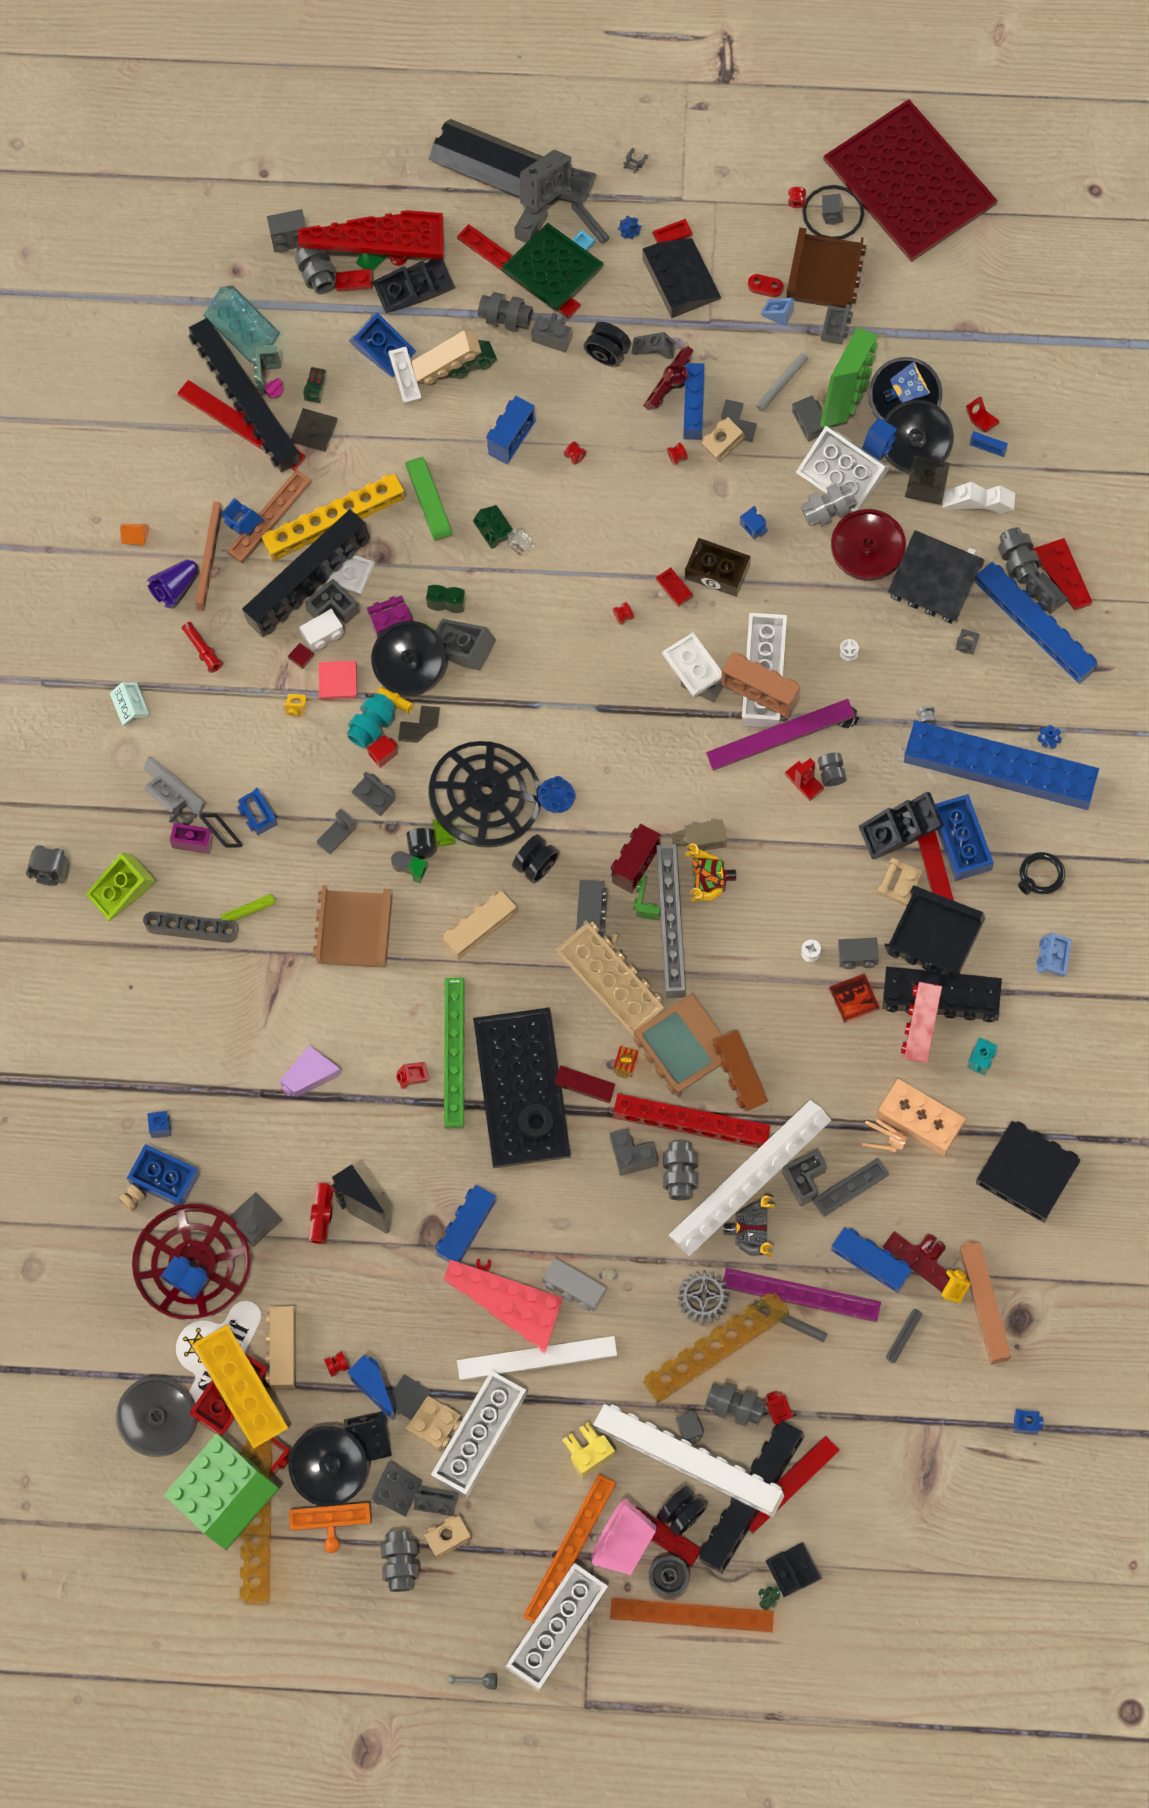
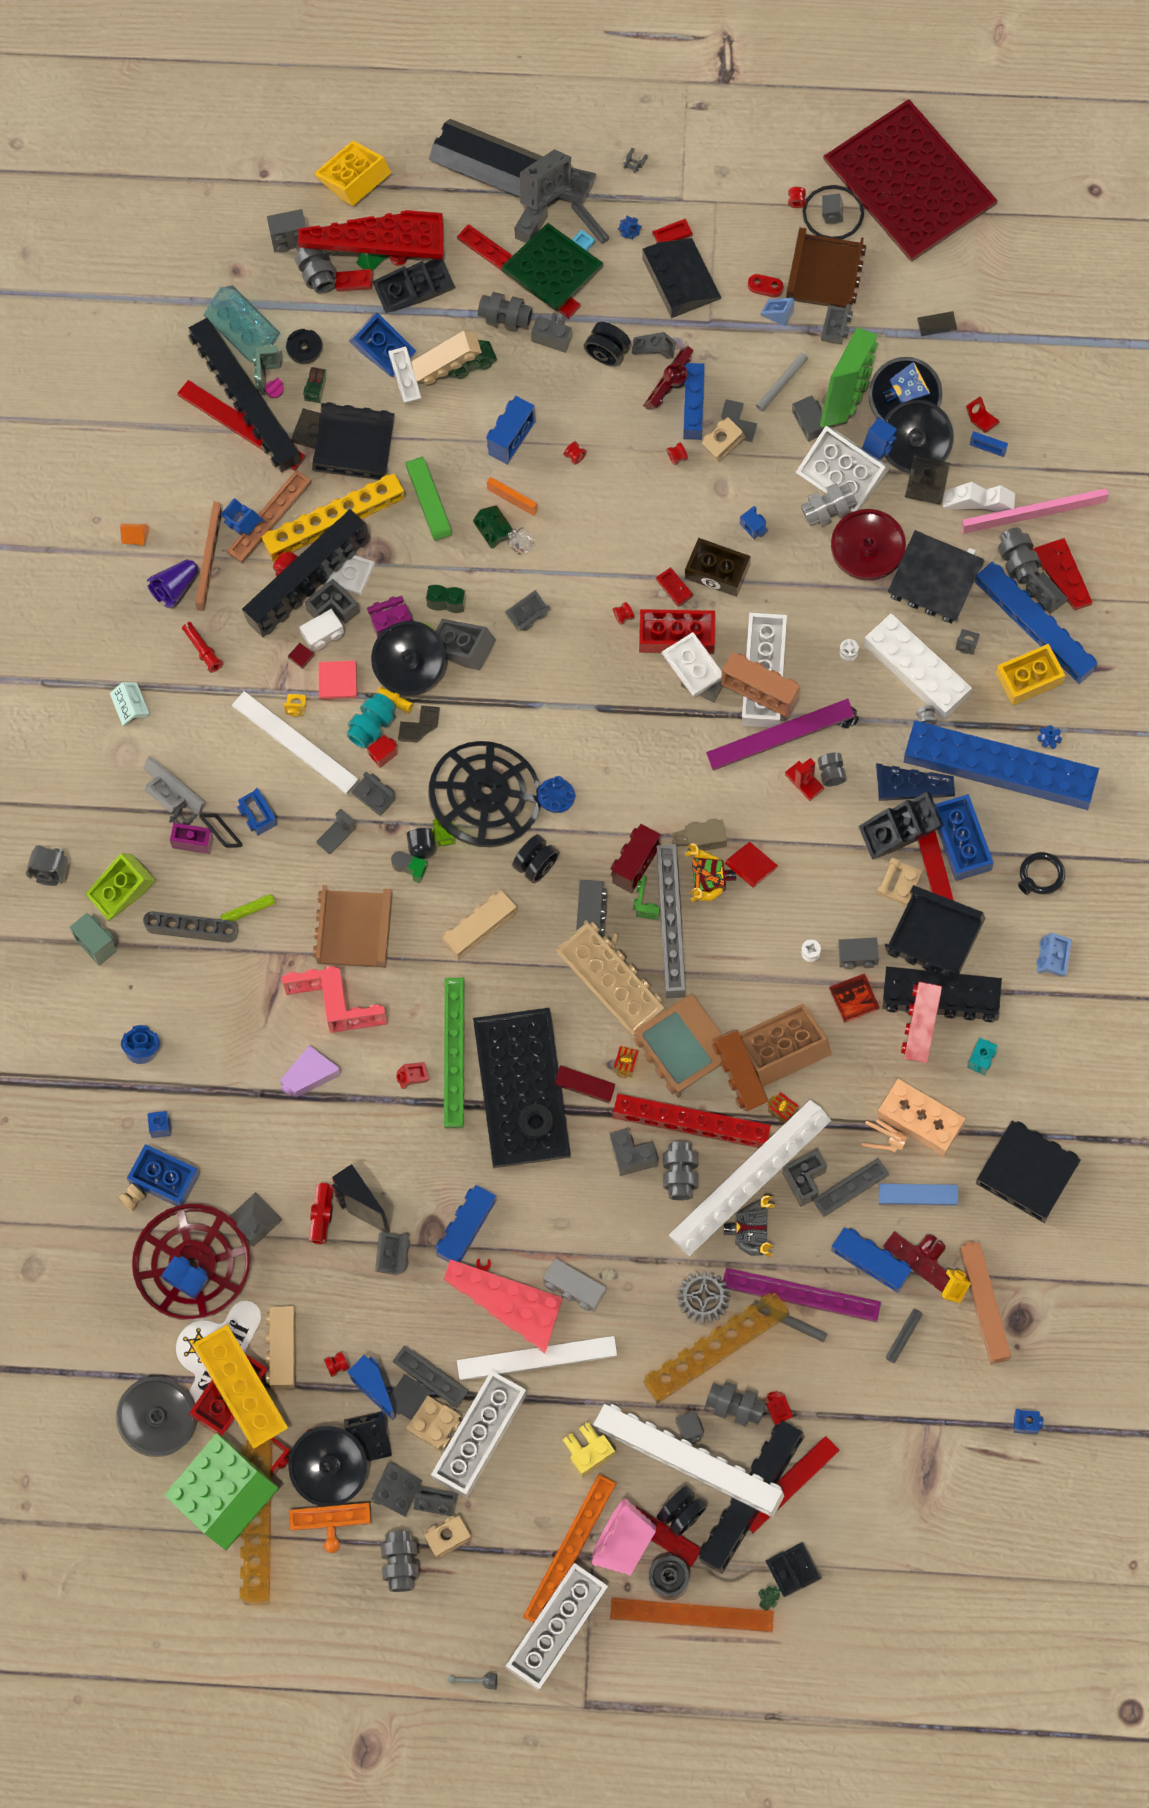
(93, 938): none -> sand green brick
(140, 1044): none -> blue cone
(282, 561): none -> red head
(295, 743): none -> white tile
(301, 338): none -> black plate
(334, 998): none -> coral bracket
(353, 172): none -> yellow slope
(353, 441): none -> black panel
(391, 1253): none -> dark grey bracket
(430, 1377): none -> dark grey plate
(512, 496): none -> orange tile
(527, 610): none -> dark grey bracket
(666, 627): none -> red brick
(751, 864): none -> red tile
(782, 1107): none -> clear yellow brick
(785, 1044): none -> medium nougat slope
(904, 784): none -> dark blue wing
(917, 666): none -> white brick
(918, 1194): none -> medium blue tile
(937, 323): none -> clear smoke tile
(1030, 674): none -> yellow brick
(1034, 511): none -> bright pink tile

